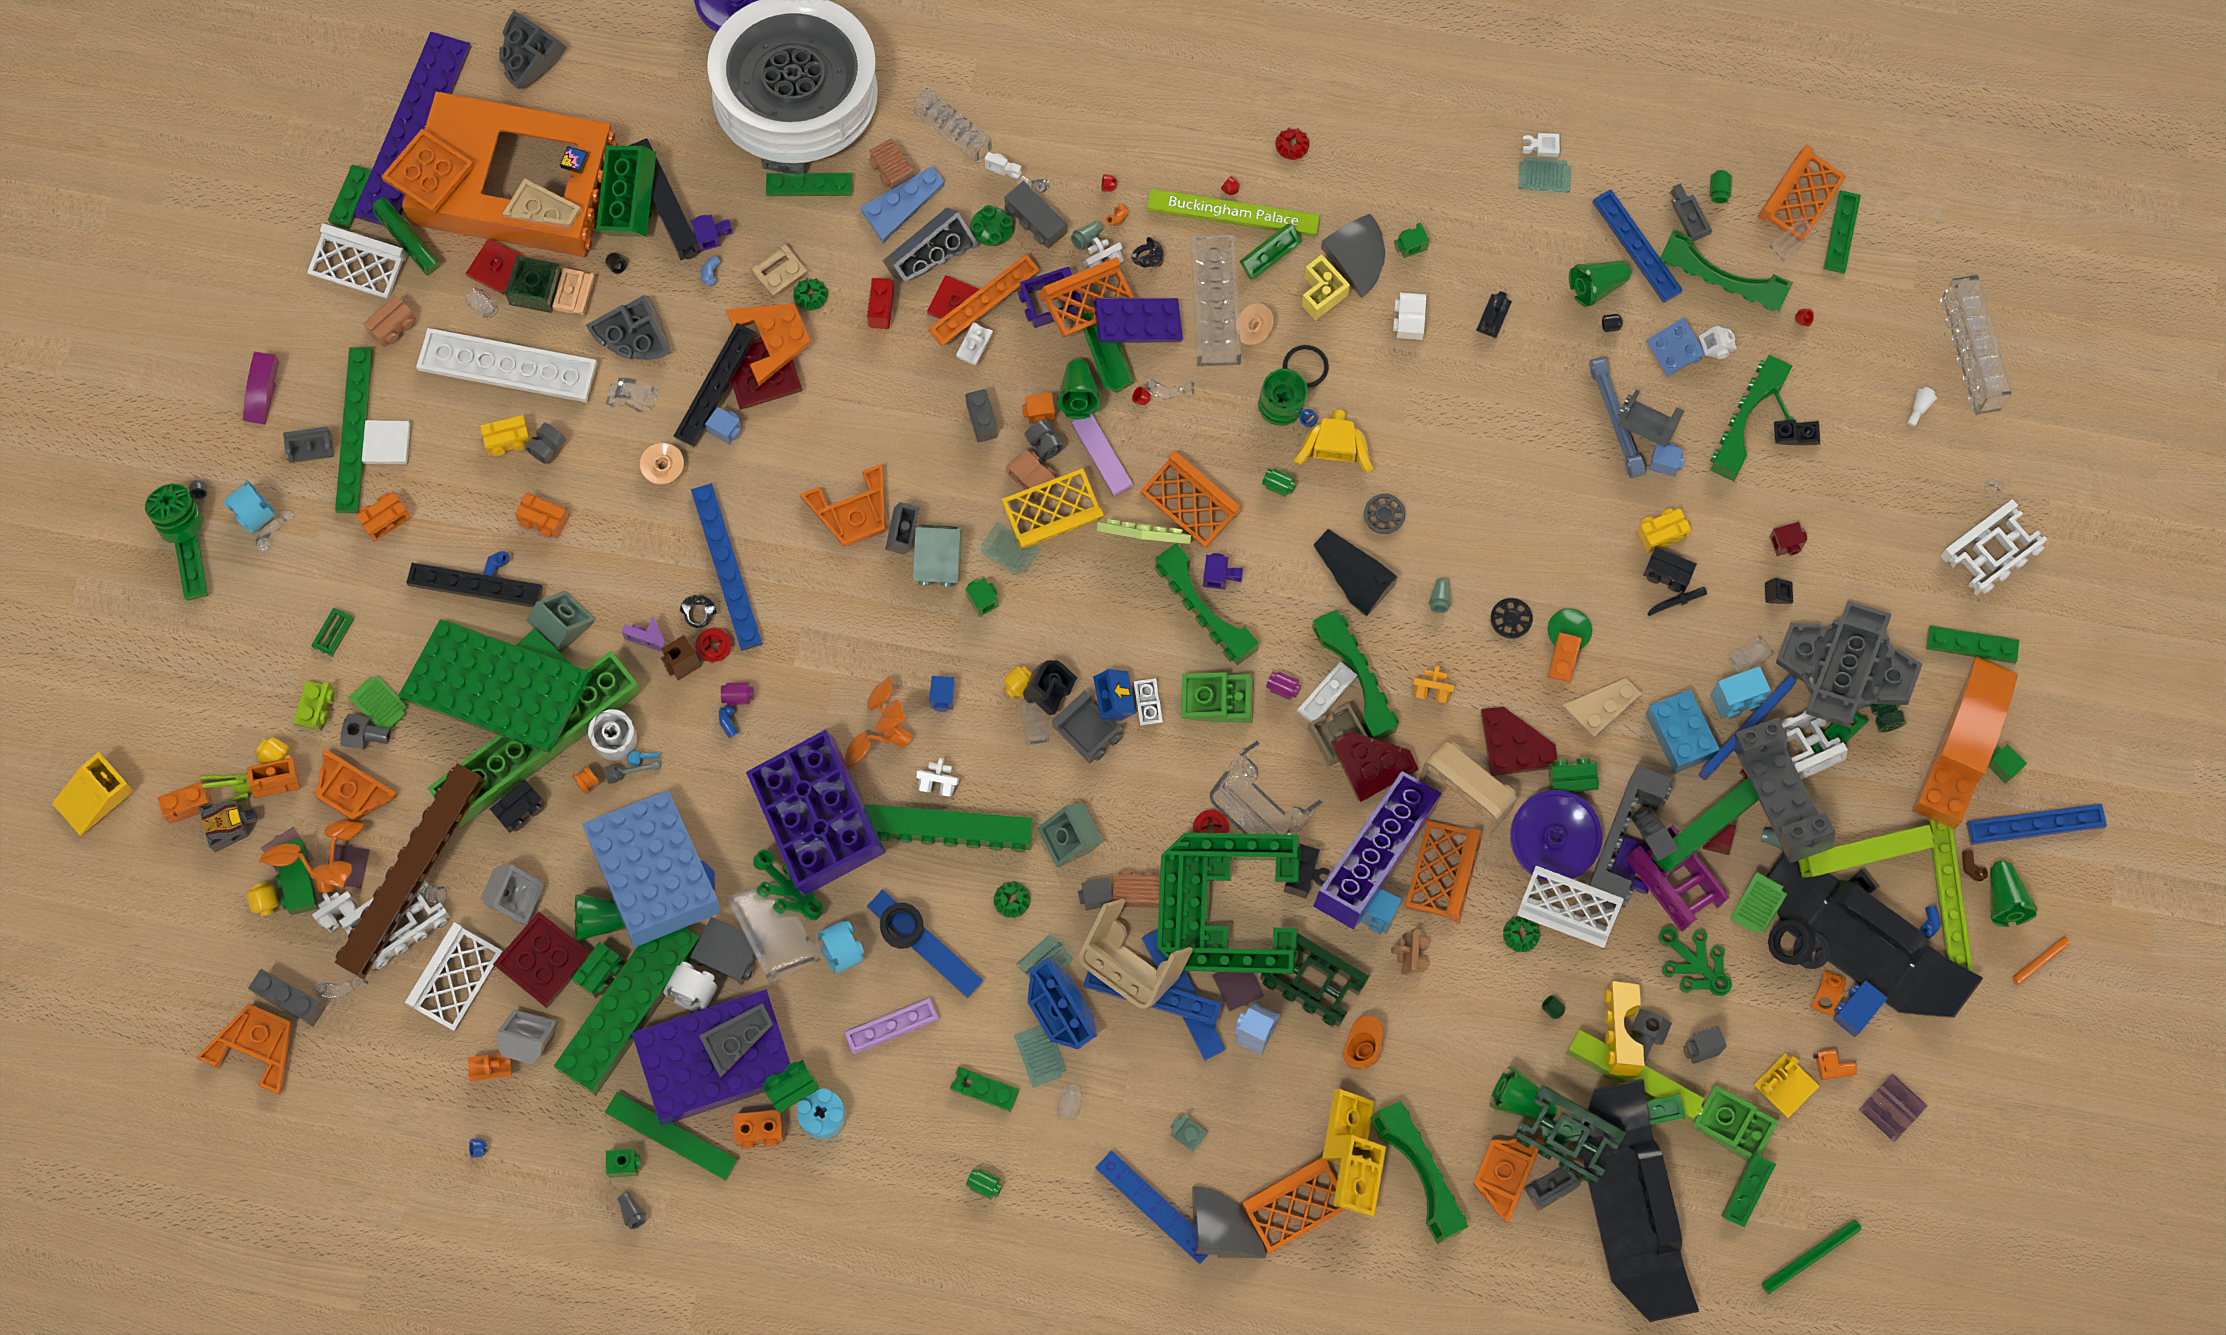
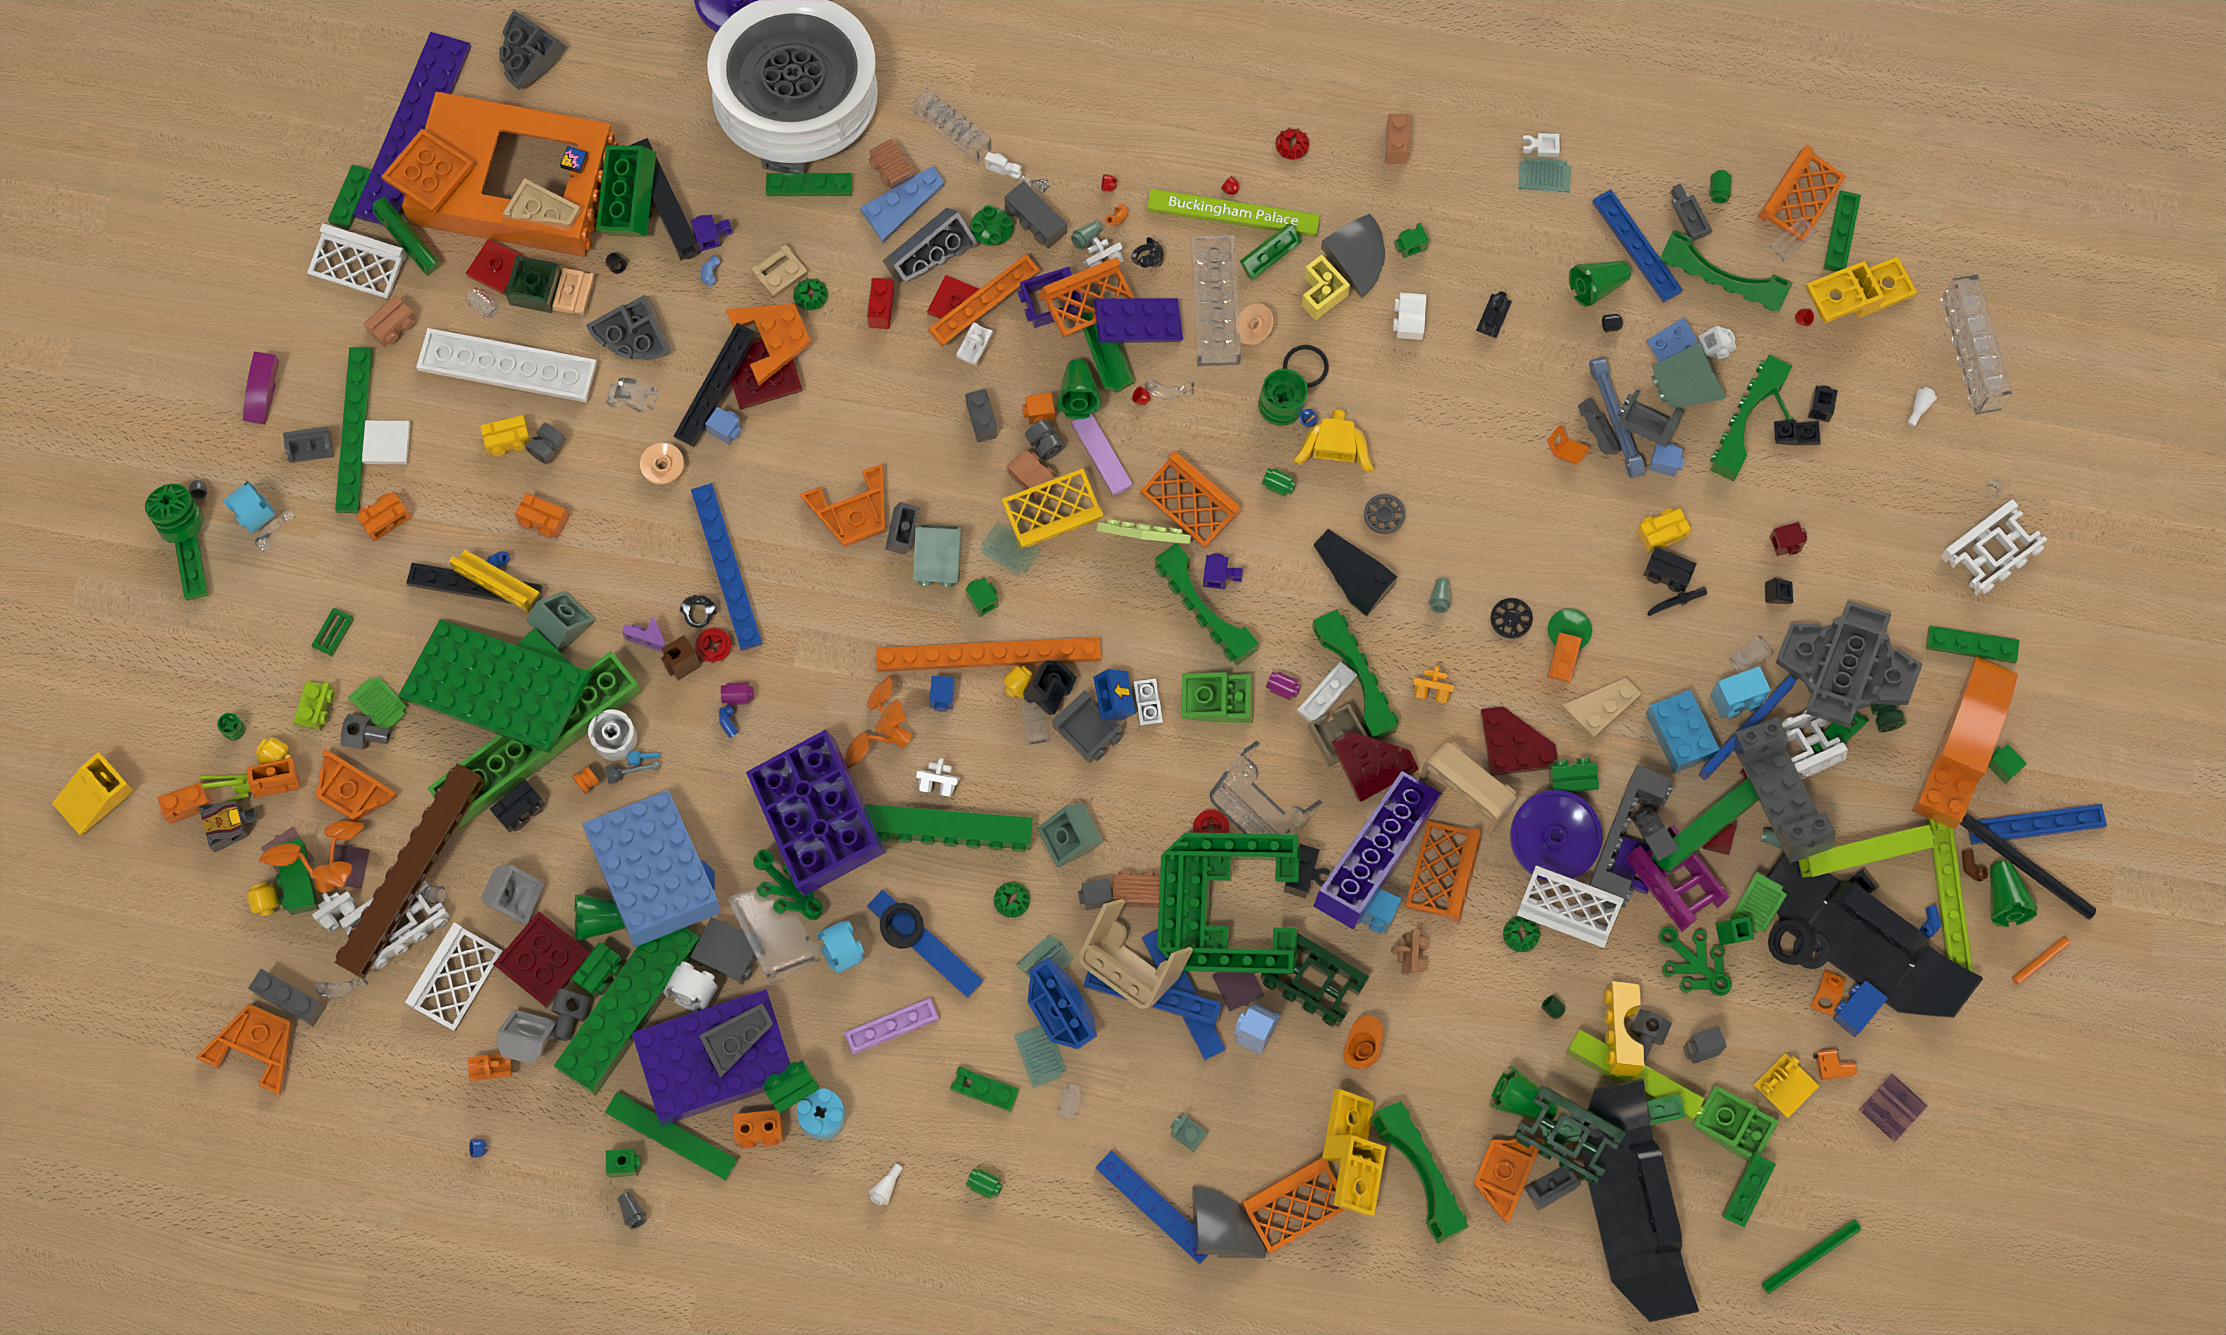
(228, 722): none -> green wheel
(495, 580): none -> yellow fence
(567, 1017): none -> dark grey piece
(883, 1189): none -> white cone
(987, 654): none -> orange plate
(1397, 139): none -> nougat brick
(1567, 449): none -> orange bracket
(1599, 427): none -> dark grey hinge
(1687, 378): none -> sand green slope
(1734, 930): none -> green brick
(1826, 410): none -> black brick
(1861, 289): none -> yellow bracket
(2028, 867): none -> black axle

